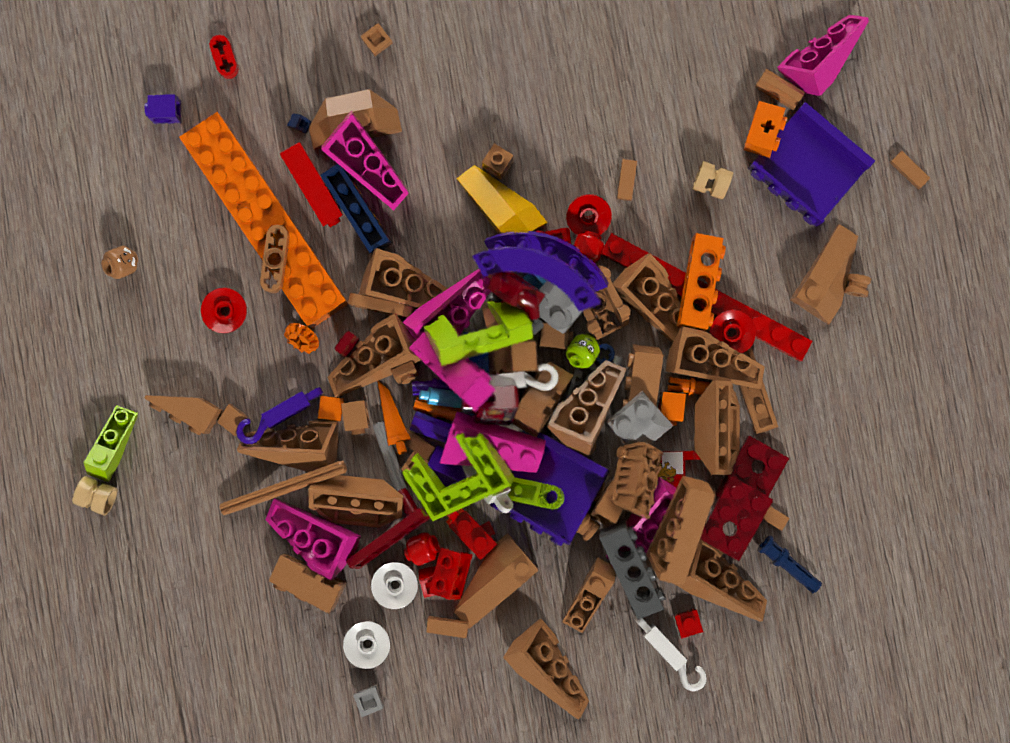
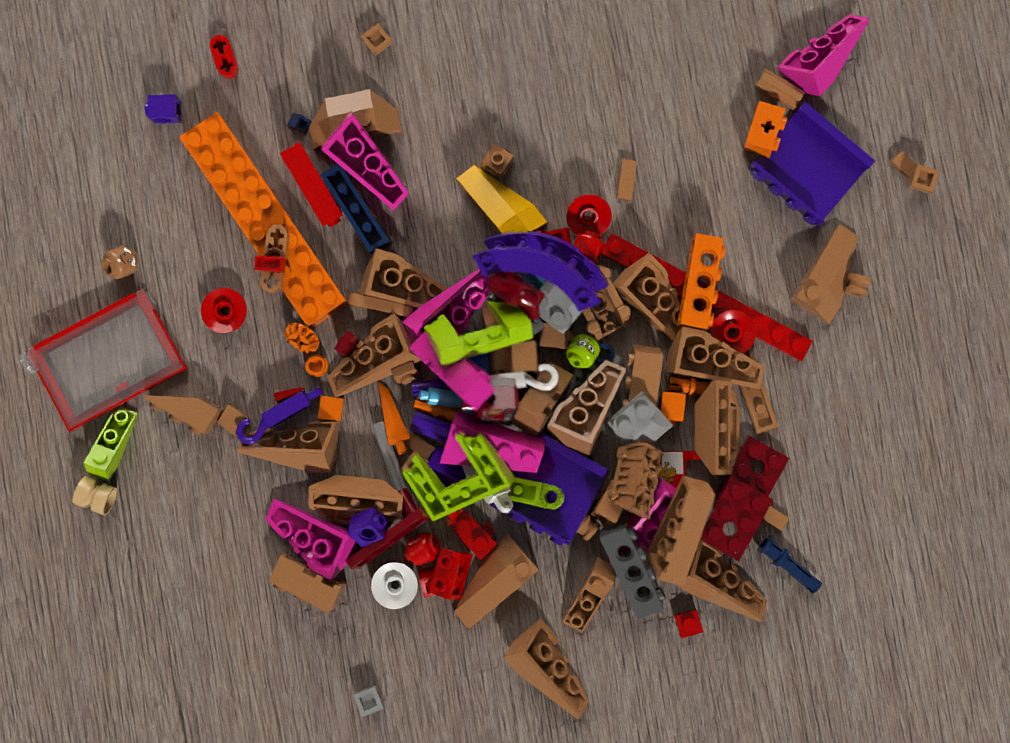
(105, 359): none -> clear door
(270, 264): none -> red piece
(282, 395): none -> red piece
(283, 487): medium nougat axle -> none
(316, 365): none -> orange plate
(356, 416): medium nougat brick -> none
(361, 655): white dish -> none
(367, 527): none -> dark purple brick
(447, 627): medium nougat piece -> none
(671, 654): white piece -> none
(720, 183): tan wheel -> none
(923, 179): none -> medium nougat plate

